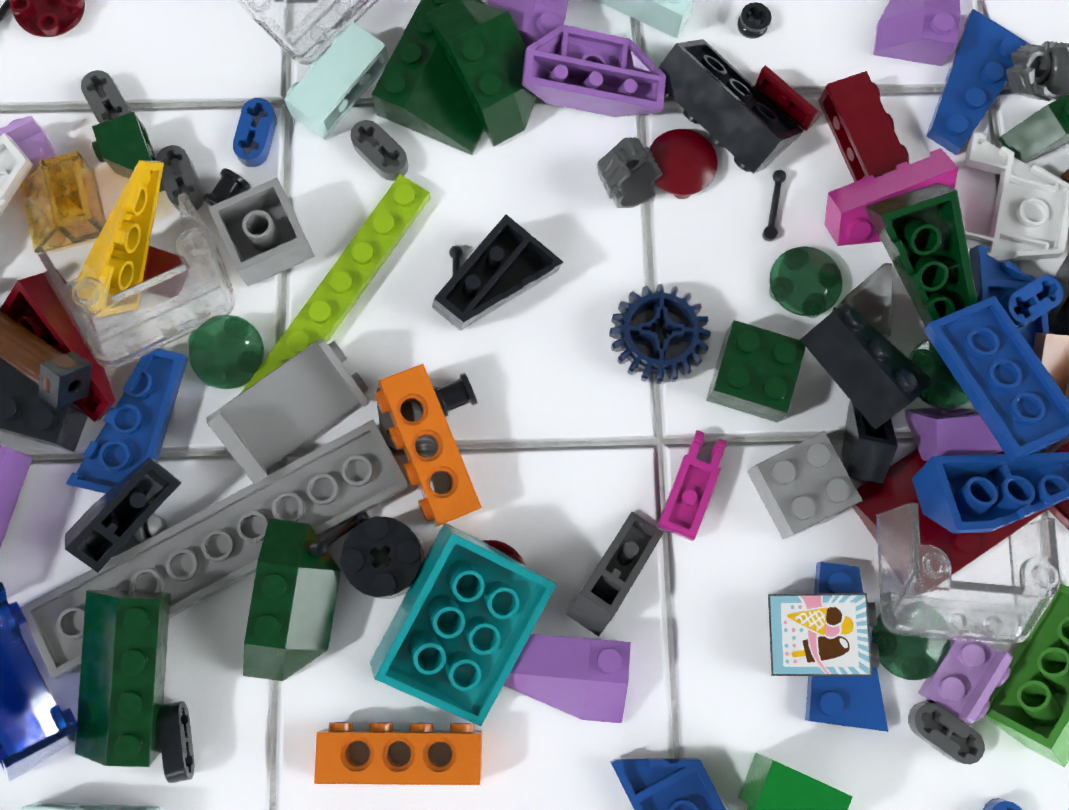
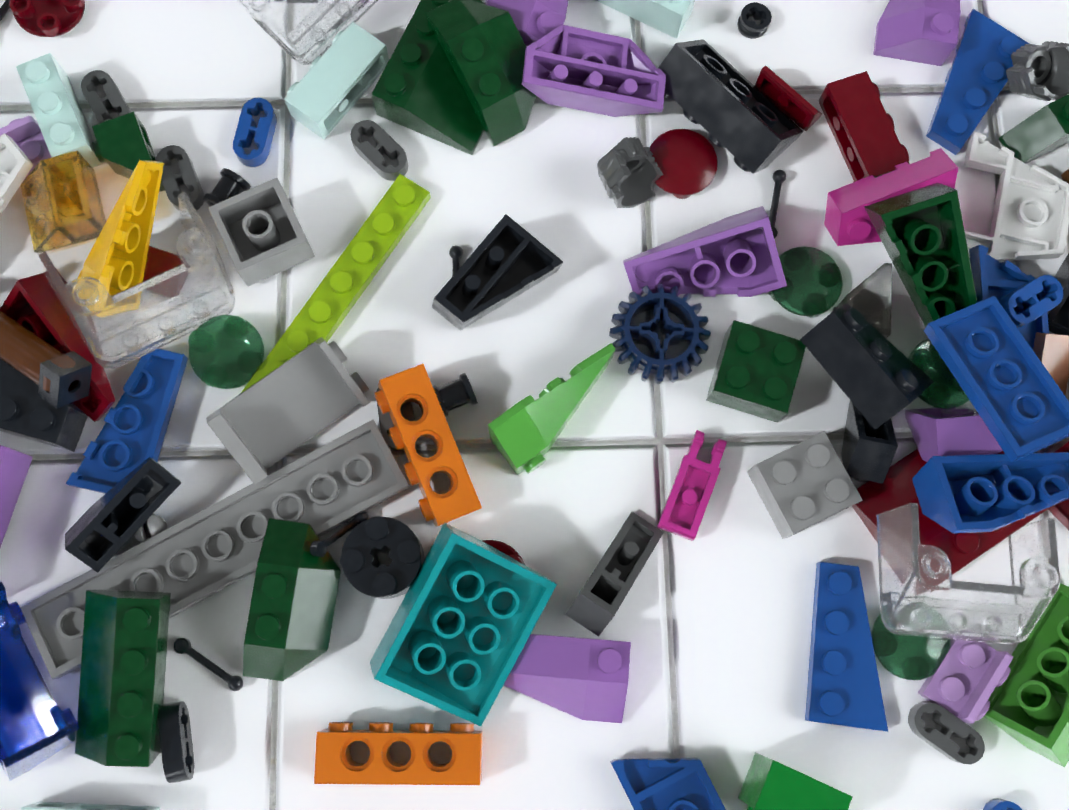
(57, 108): none -> light aqua brick
(183, 646): none -> black hinge
(533, 425): none -> bright green wedge
(720, 258): none -> medium lavender wedge
(822, 634): panel -> none

